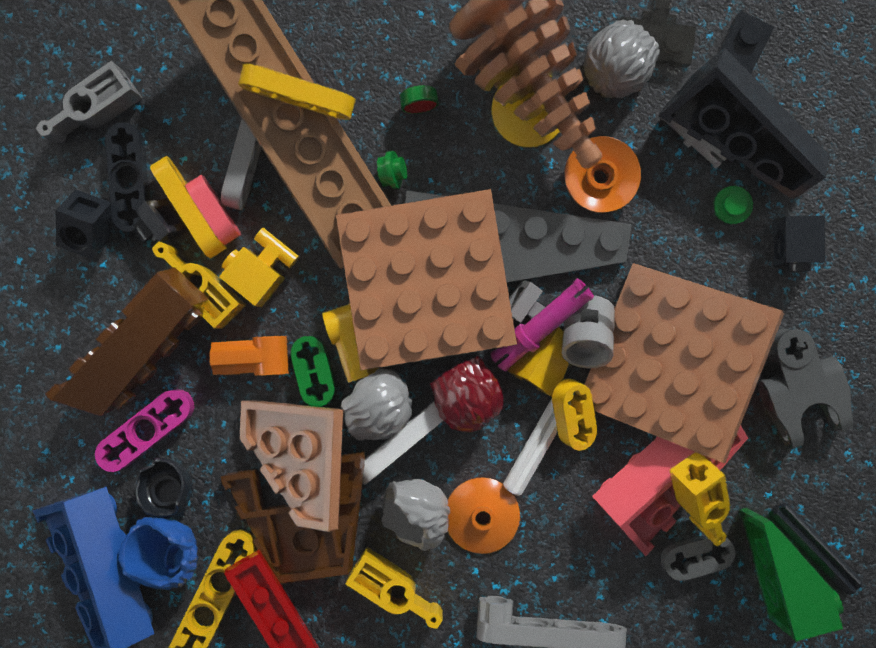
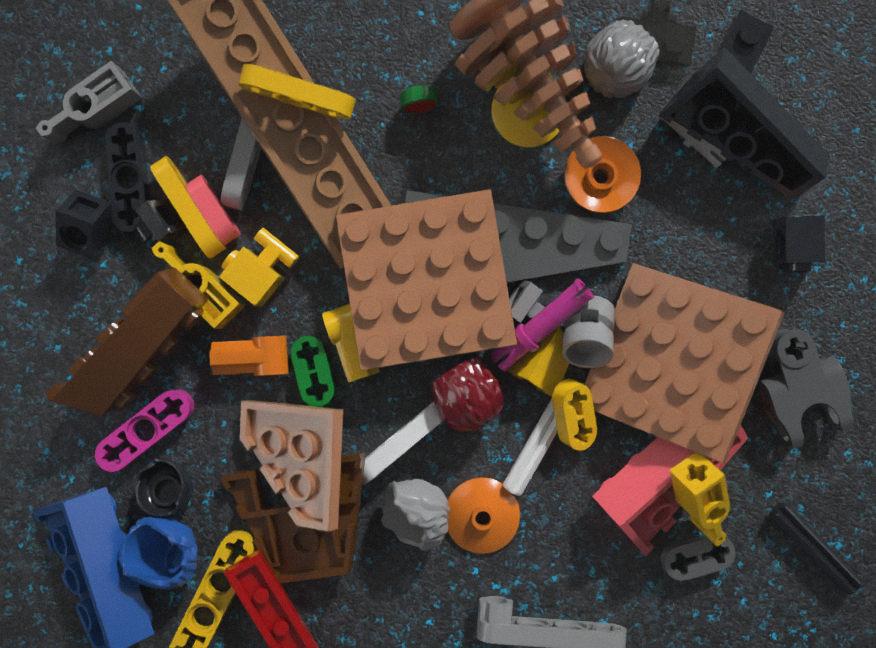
(374, 578): yellow piece -> none
(377, 406): light grey hair -> none
(391, 170): green plate -> none
(733, 205): green plate -> none
(791, 588): green slope -> none

